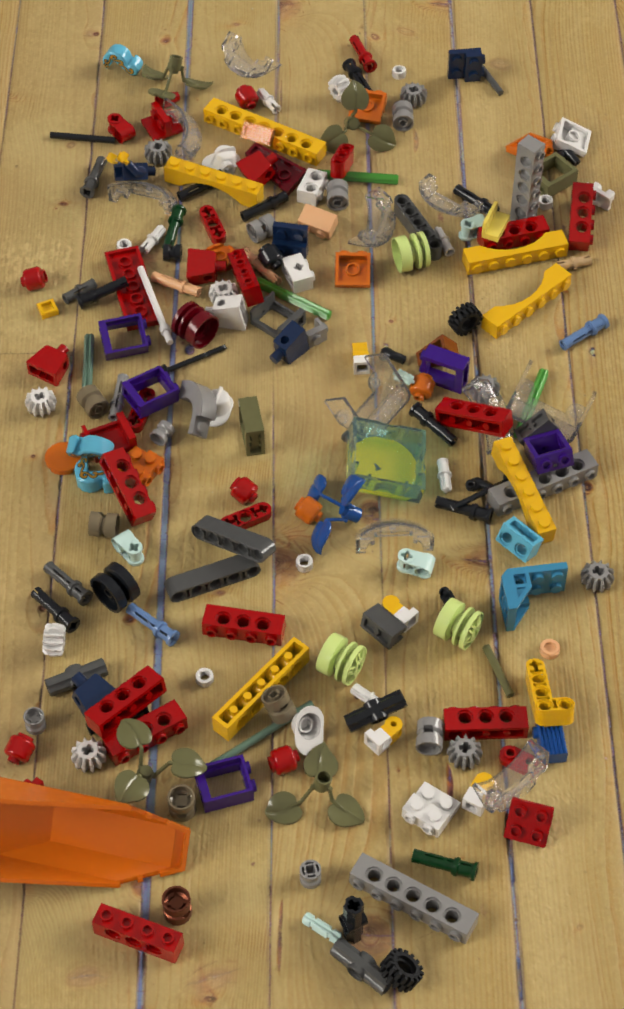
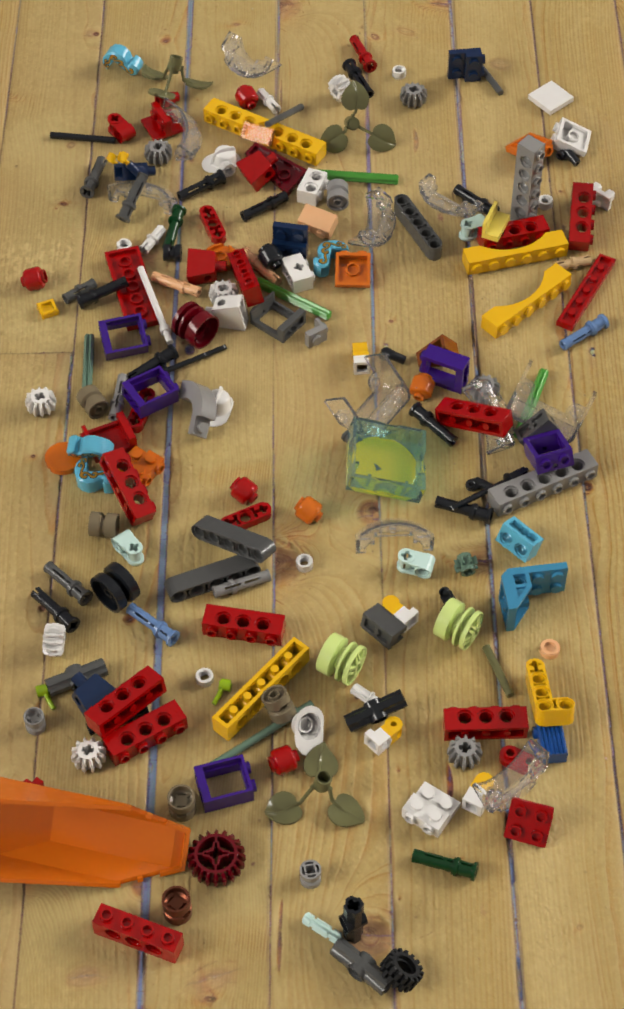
(19, 748): red head -> none
(42, 691): none -> lime hand
(49, 364): red torso -> none
(129, 204): none -> dark grey pin
(133, 786): olive plant -> none
(158, 359): none -> black pin
(162, 433): light grey wheel -> none
(184, 172): yellow arch -> none
(200, 855): none -> dark red gear
(219, 590): none -> light grey pin
(224, 685): none -> lime hand
(251, 426): olive window -> none
(261, 228): light grey wheel -> none
(284, 115): none -> dark grey bar
(290, 344): dark blue torso -> none
(325, 252): none -> medium azure animal
(342, 161): red beam -> none
(347, 510): blue plant -> none
(368, 867): light grey brick -> none
(375, 108): orange plate -> none
(402, 115): light grey wheel -> none
(407, 377): light aqua axle -> none
(411, 251): yellowish green wheel -> none
(429, 736): light grey wheel -> none
(444, 474): white axle -> none
(446, 245): white axle -> none
(465, 319): black tyre -> none
(466, 564): none -> sand green gear
(512, 465): yellow arch -> none
(550, 97): none -> white tile
(570, 175): olive window -> none
(585, 292): none -> red tile
(597, 576): light grey gear -> none

